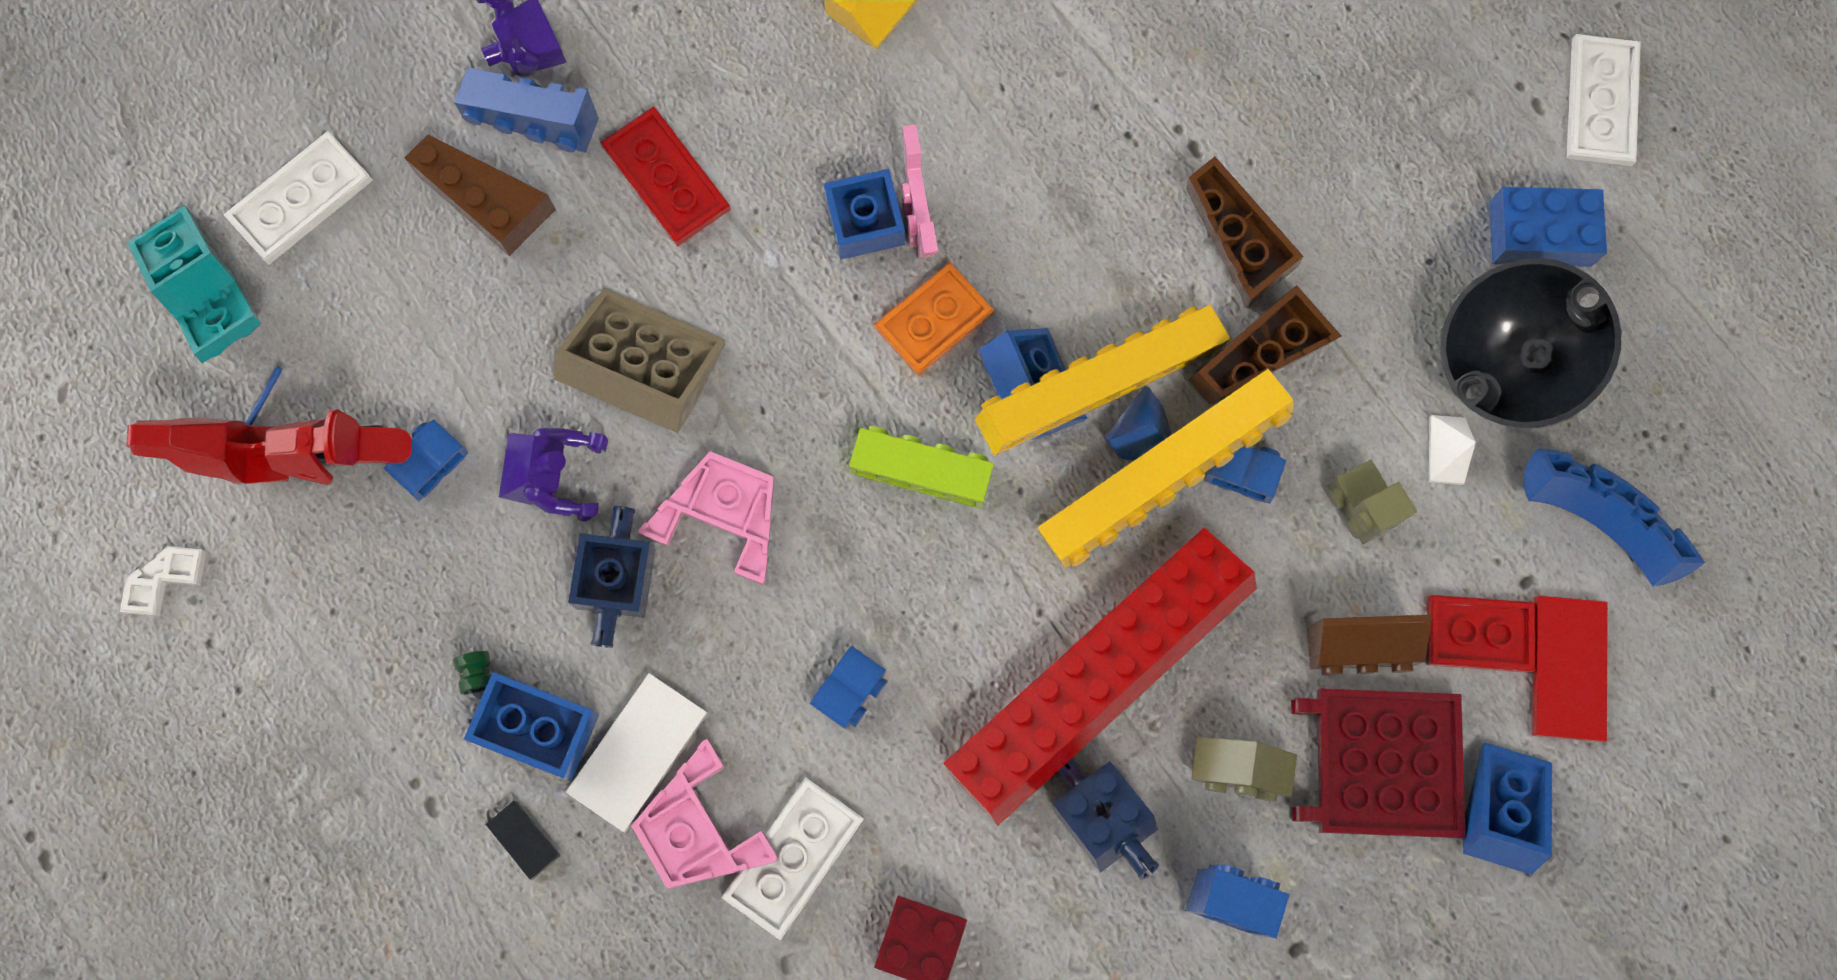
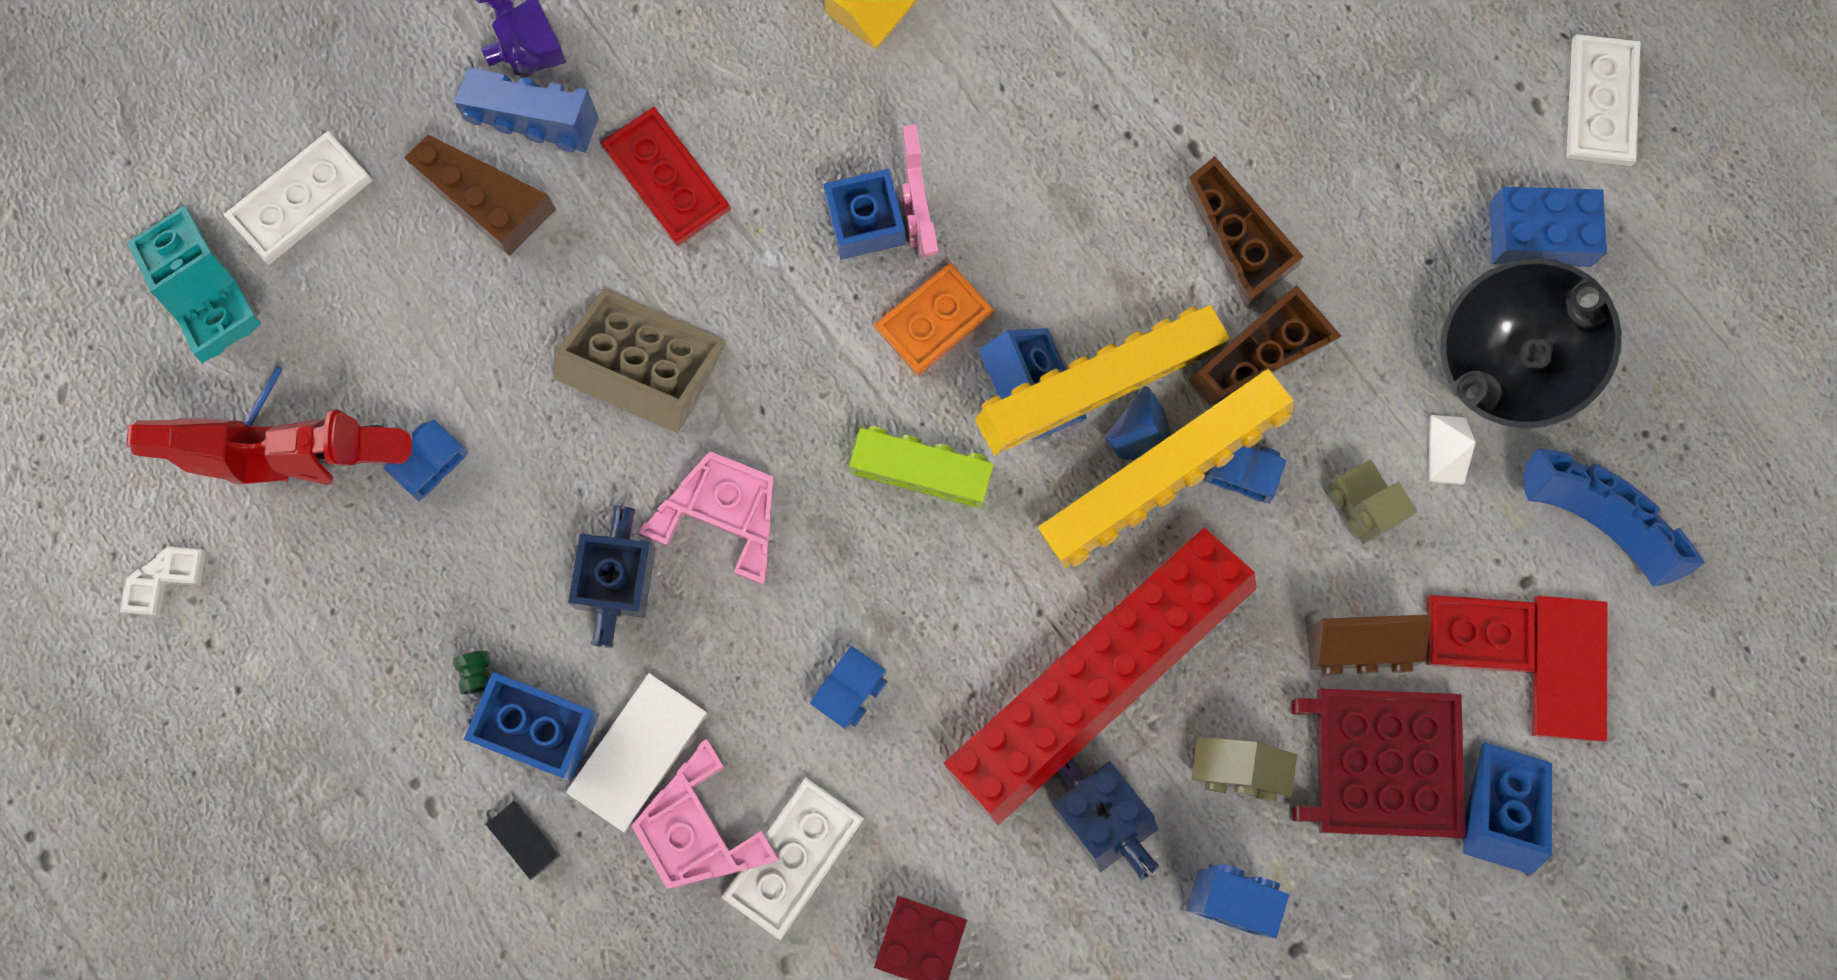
(535, 466): dark purple torso -> none

